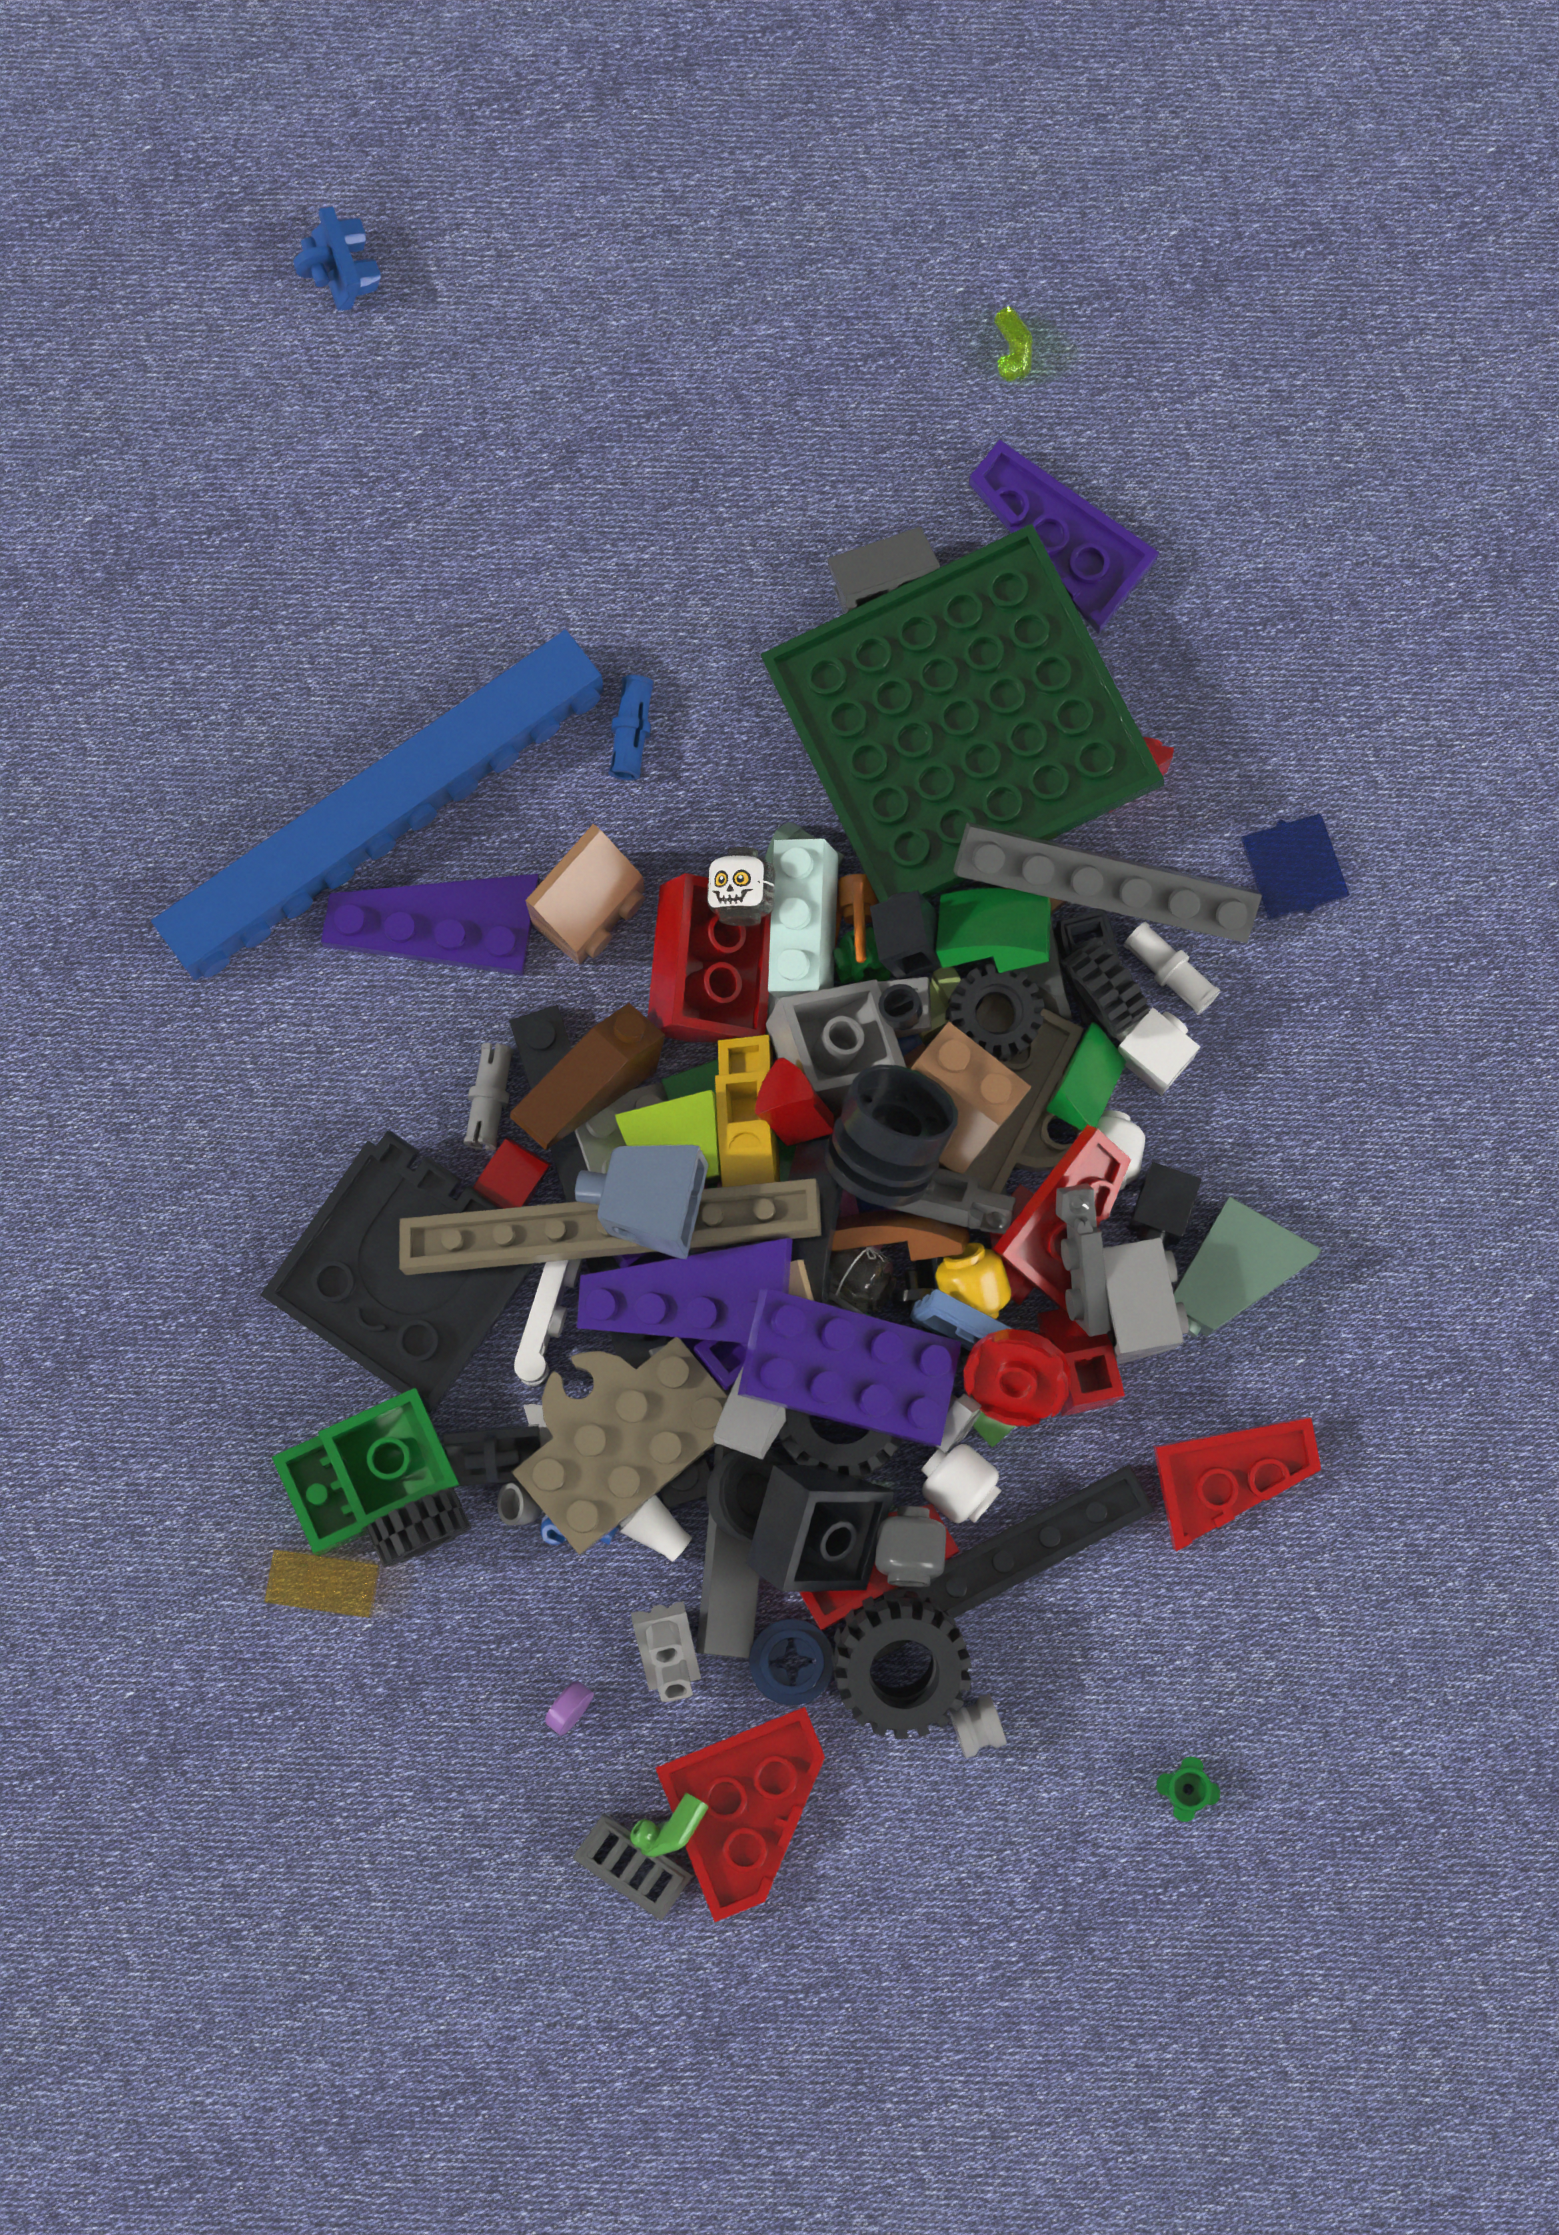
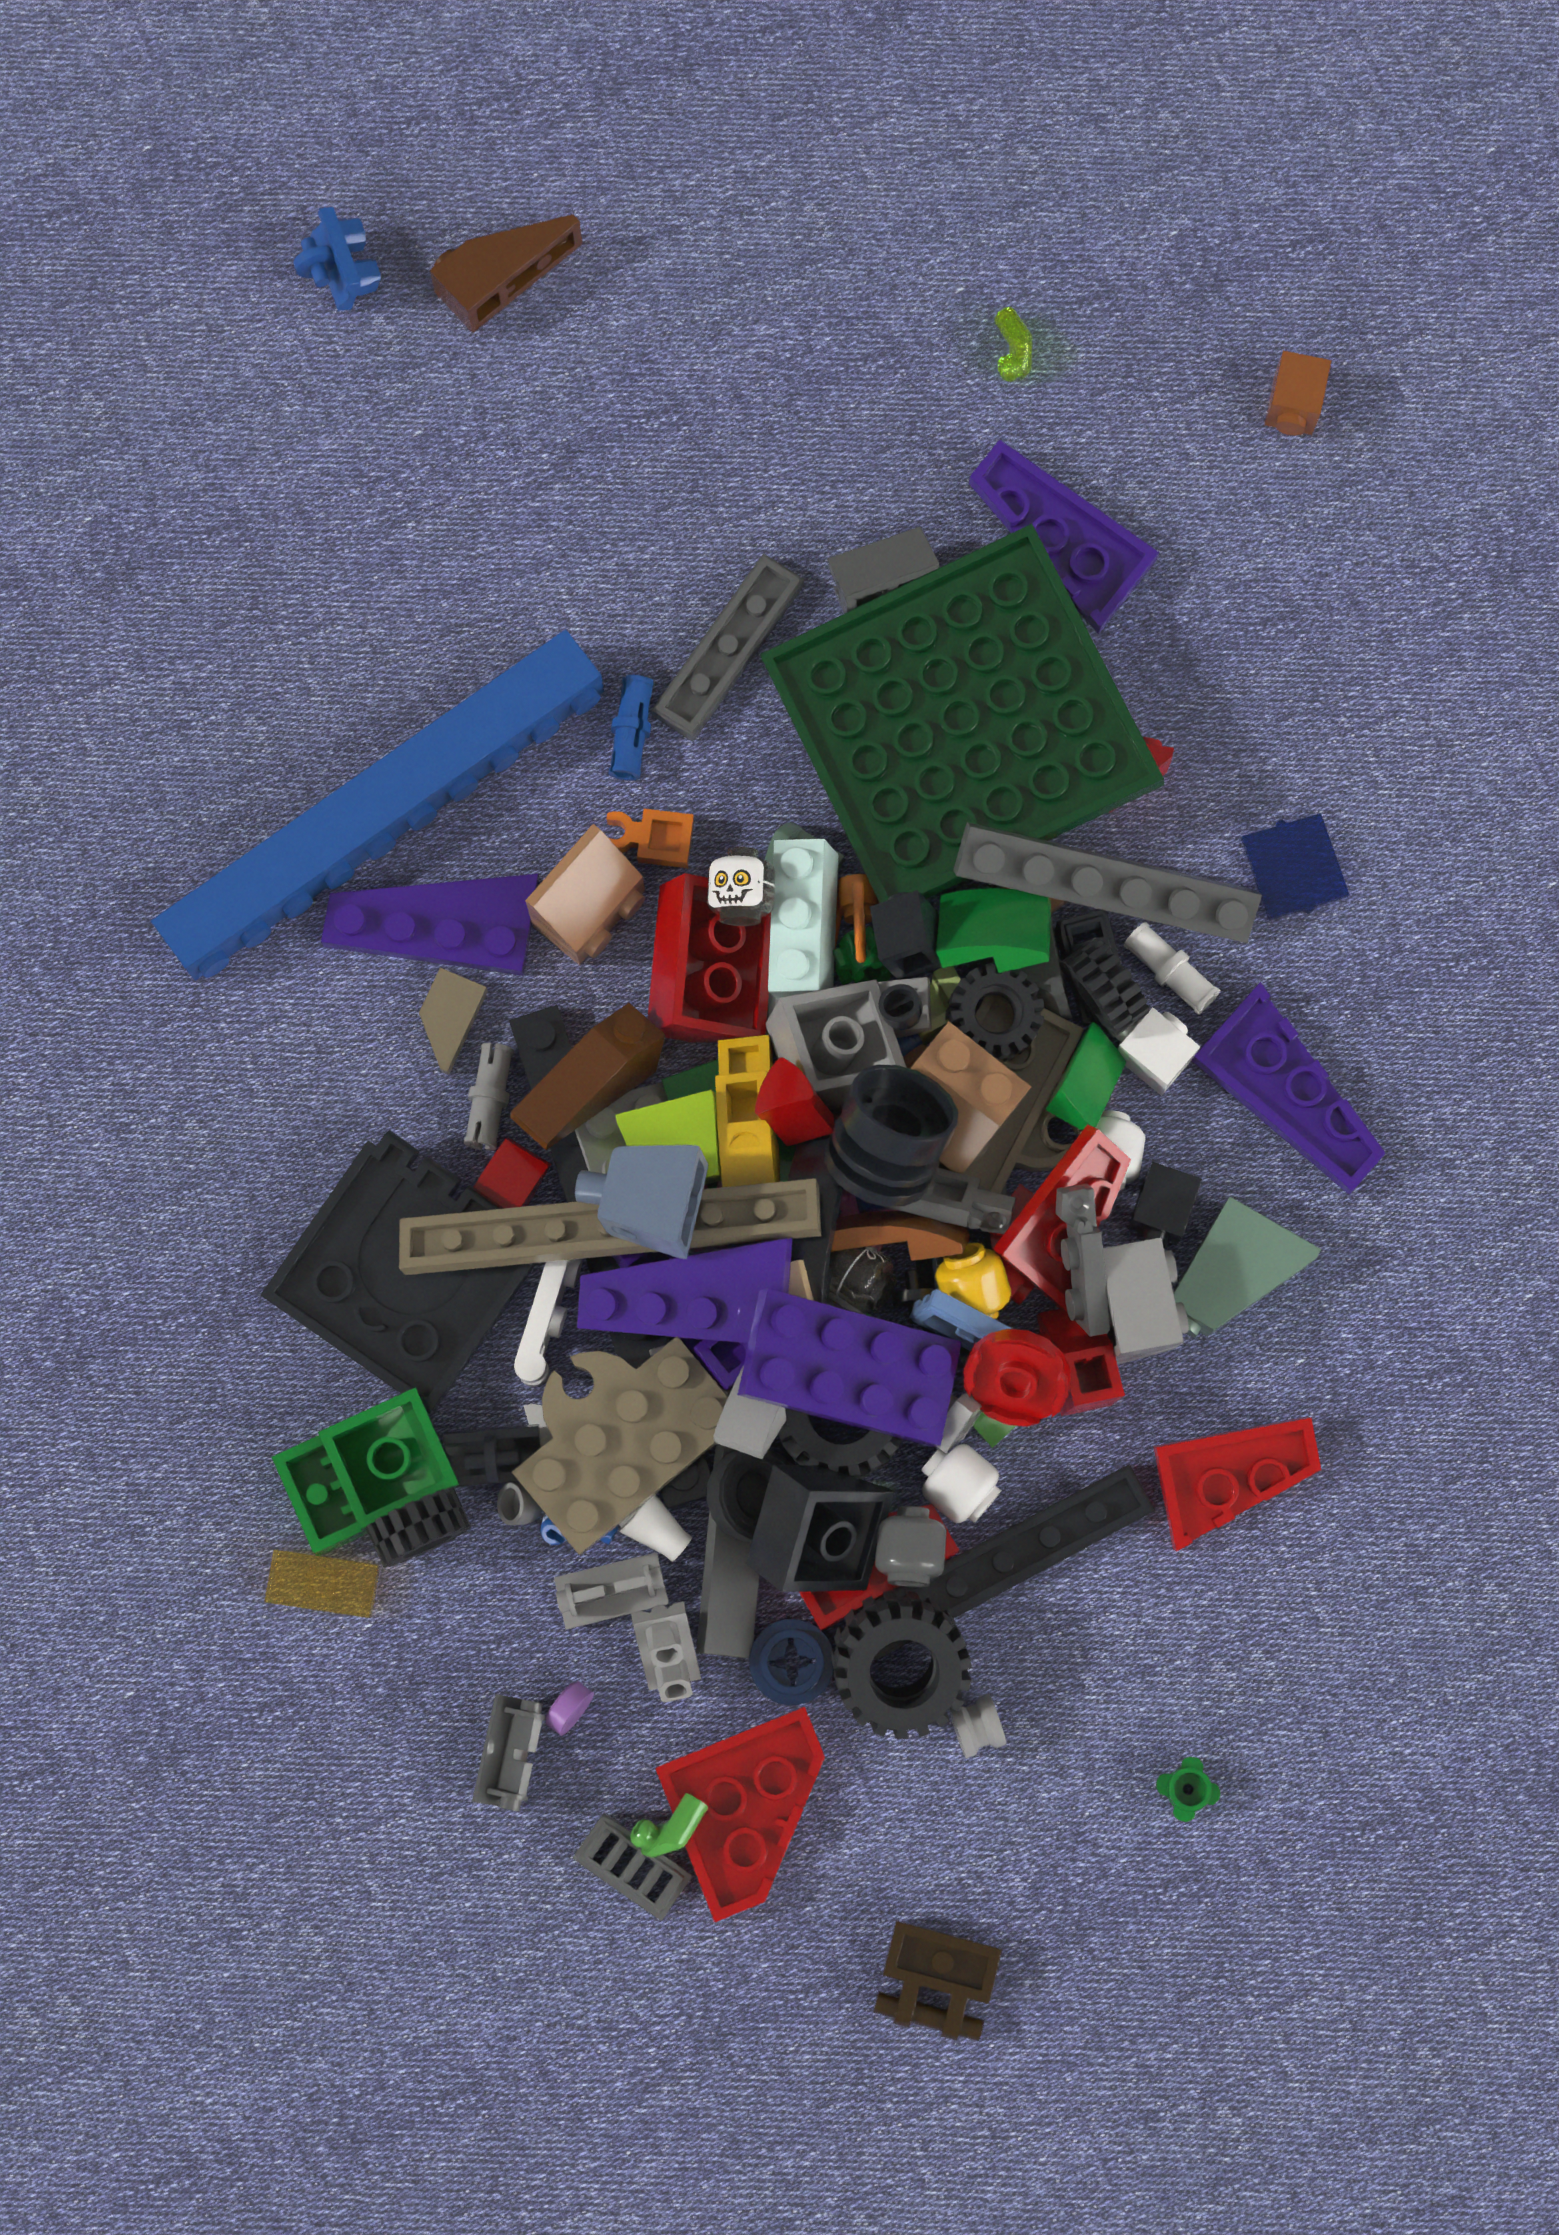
(449, 1014): none -> dark tan tile
(499, 267): none -> reddish brown slope
(504, 1765): none -> dark grey hinge
(610, 1590): none -> light grey hinge
(660, 837): none -> orange plate
(728, 647): none -> dark grey tile
(943, 1964): none -> dark brown plate
(1277, 1079): none -> dark purple wing
(1297, 393): none -> dark orange brick

